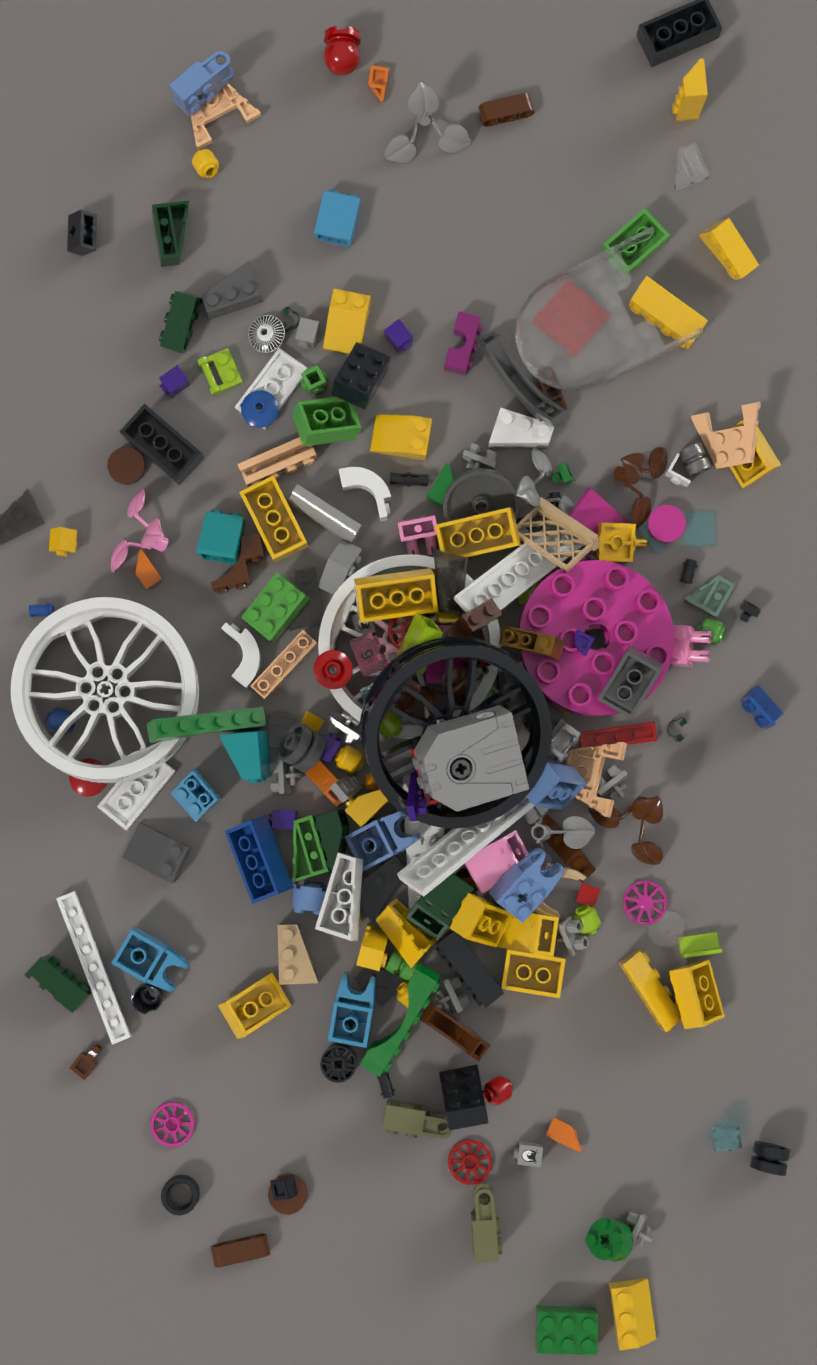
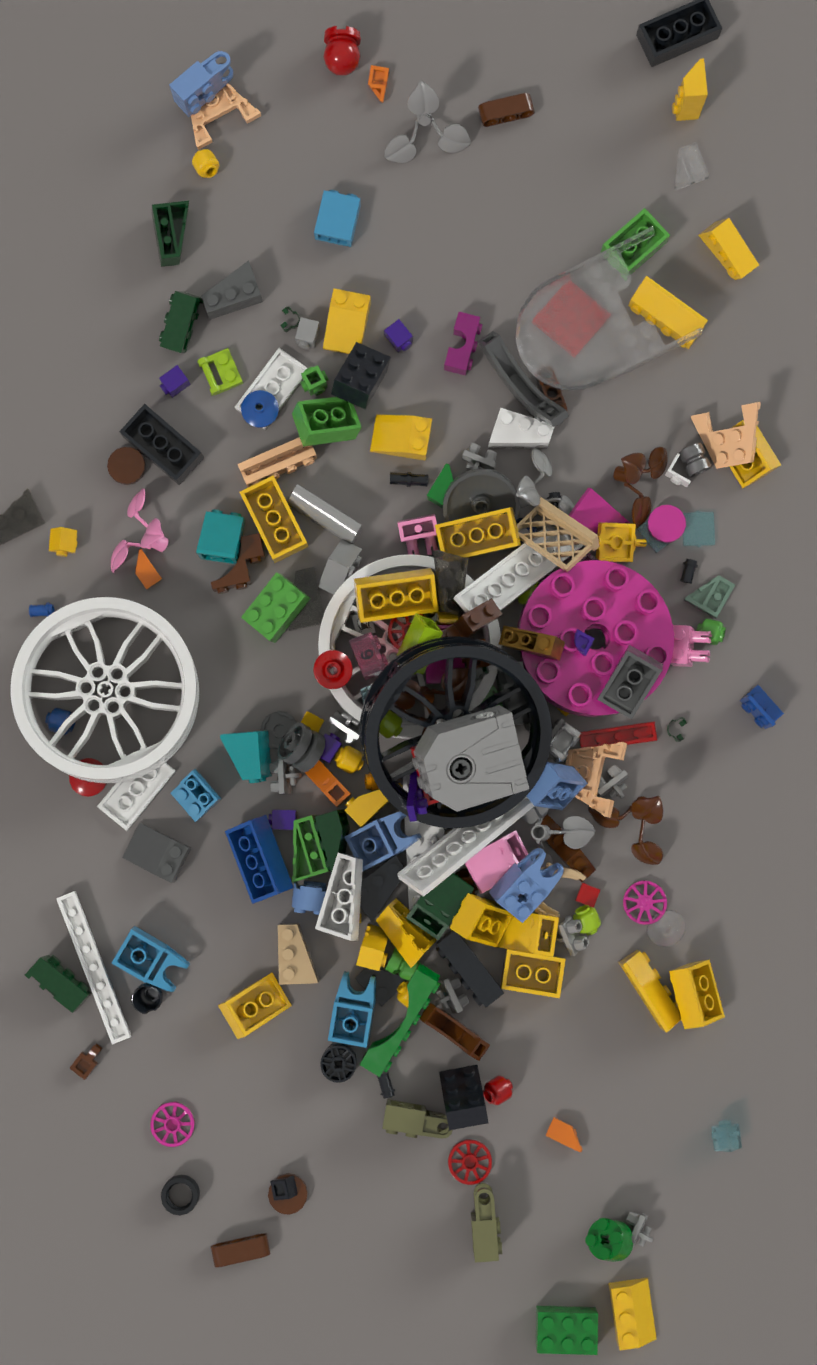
(82, 232): black brick -> none
(198, 724): green arch -> none
(251, 660): white arch -> none
(273, 338): dish -> none
(284, 665): light nougat brick -> none
(347, 787): light grey plate -> none
(367, 480): white arch -> none
(528, 1154): light grey brick -> none
(563, 474): green tile -> none
(699, 945): lime panel -> none
(748, 610): black tile -> none
(770, 1158): black wheel -> none

